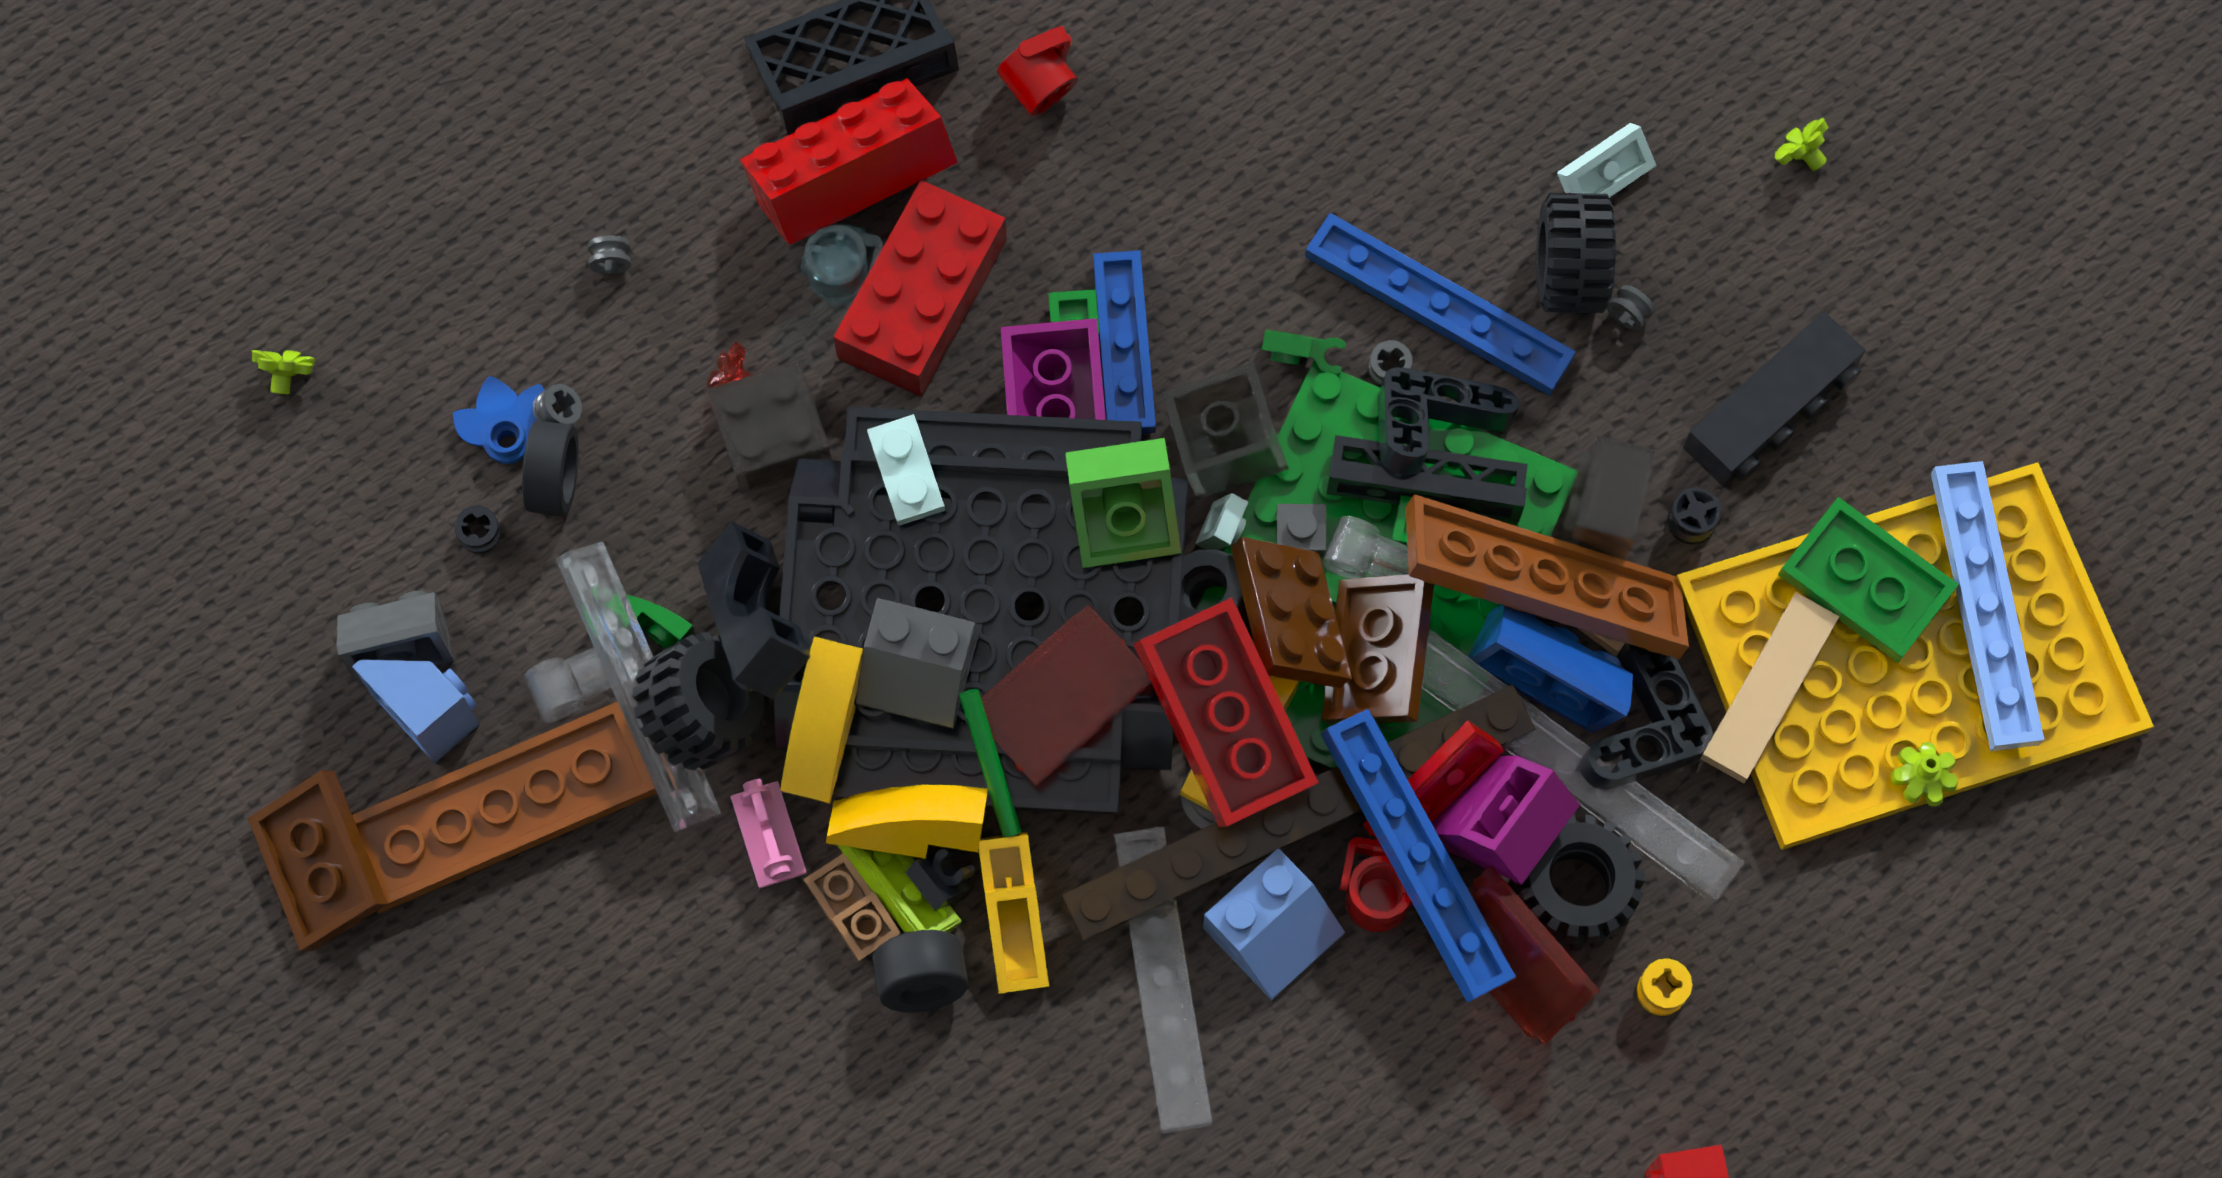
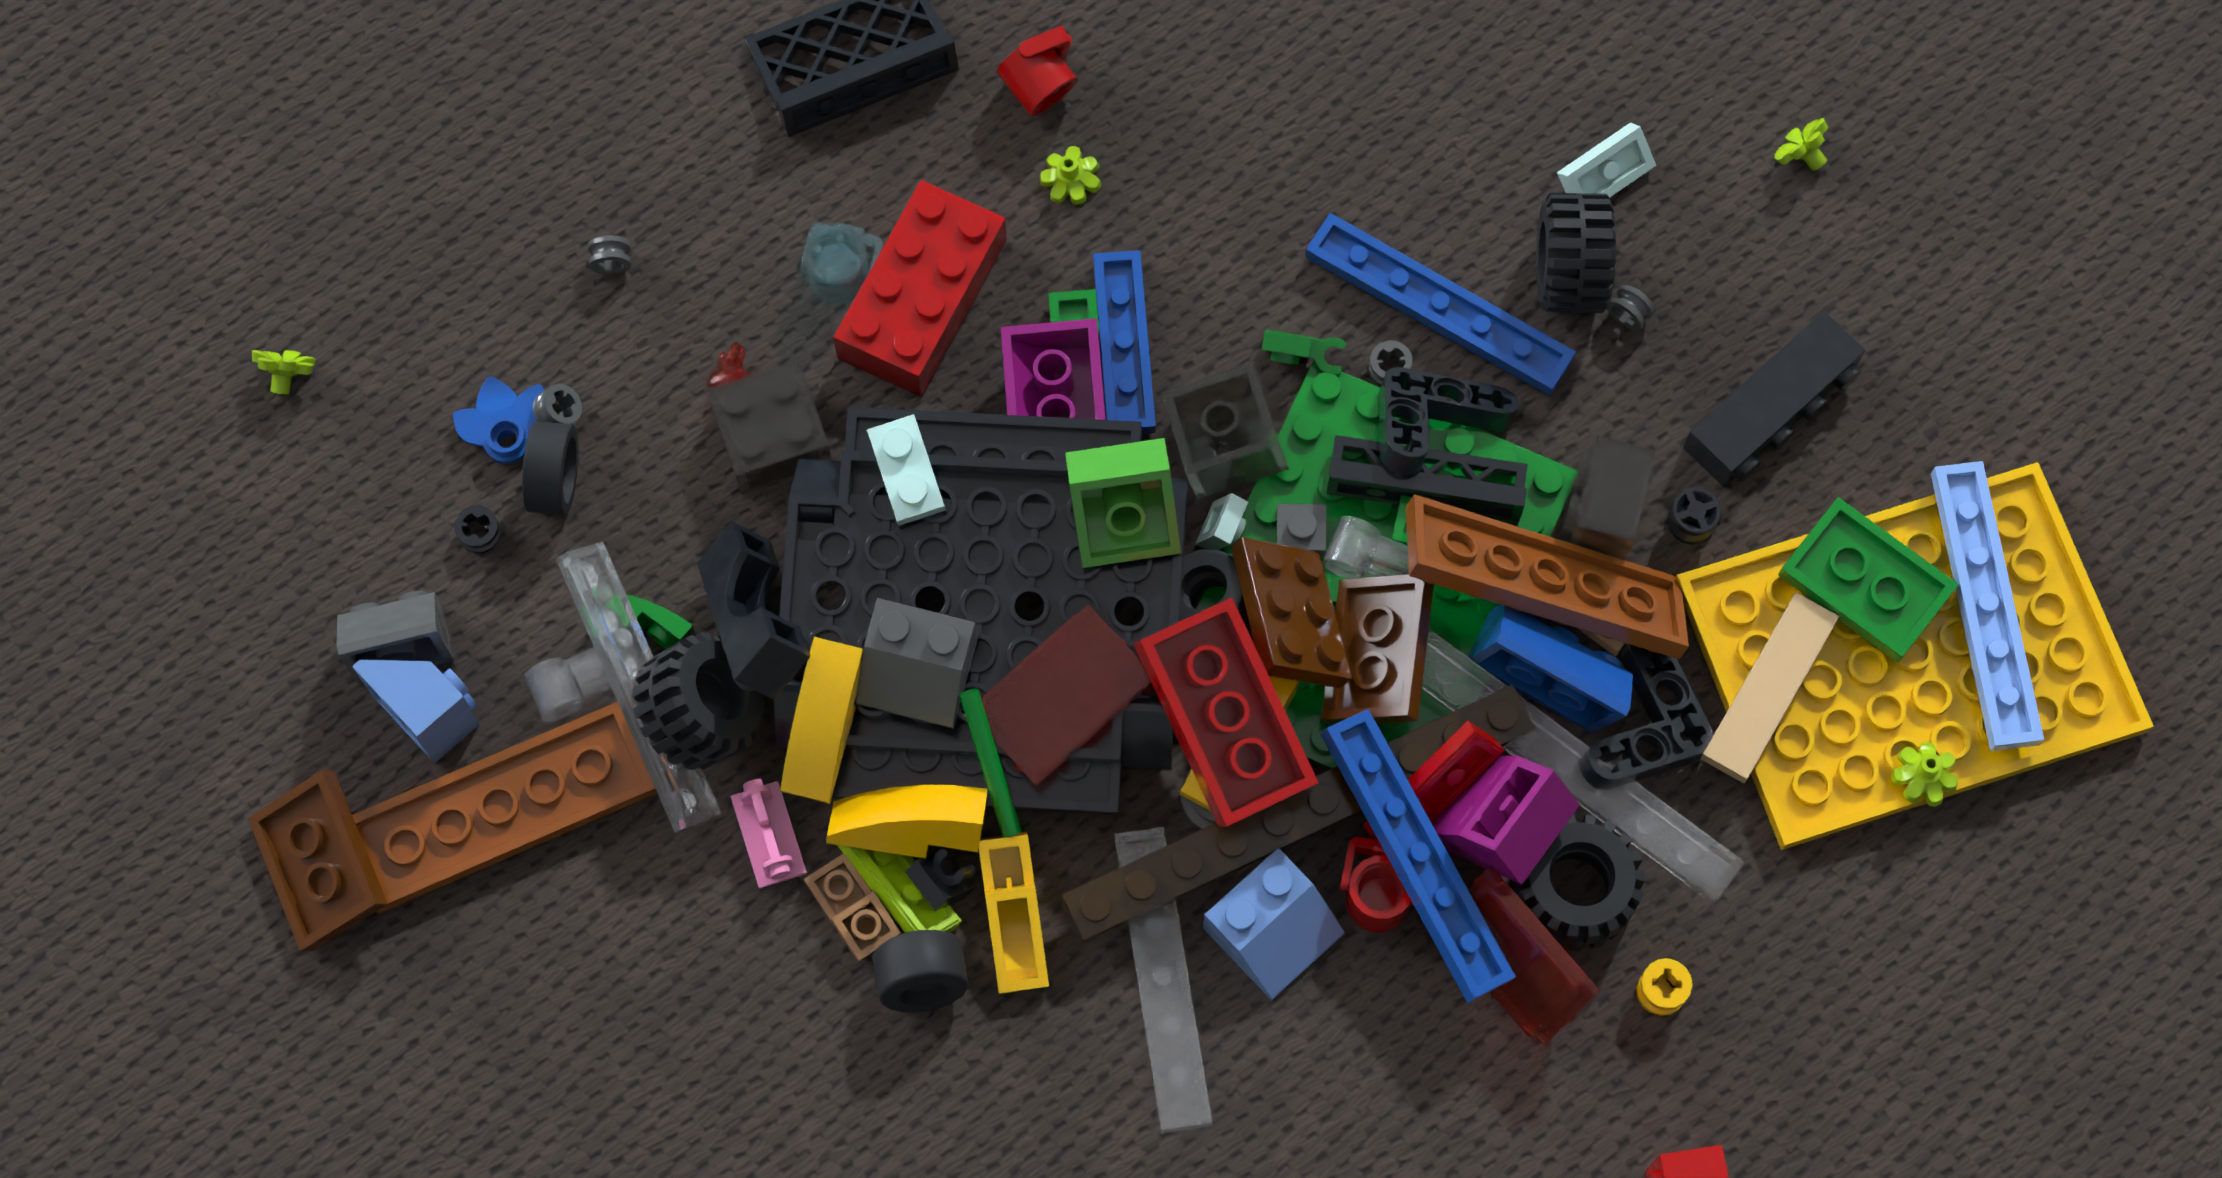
(848, 160): red brick -> none
(1070, 176): none -> lime plant

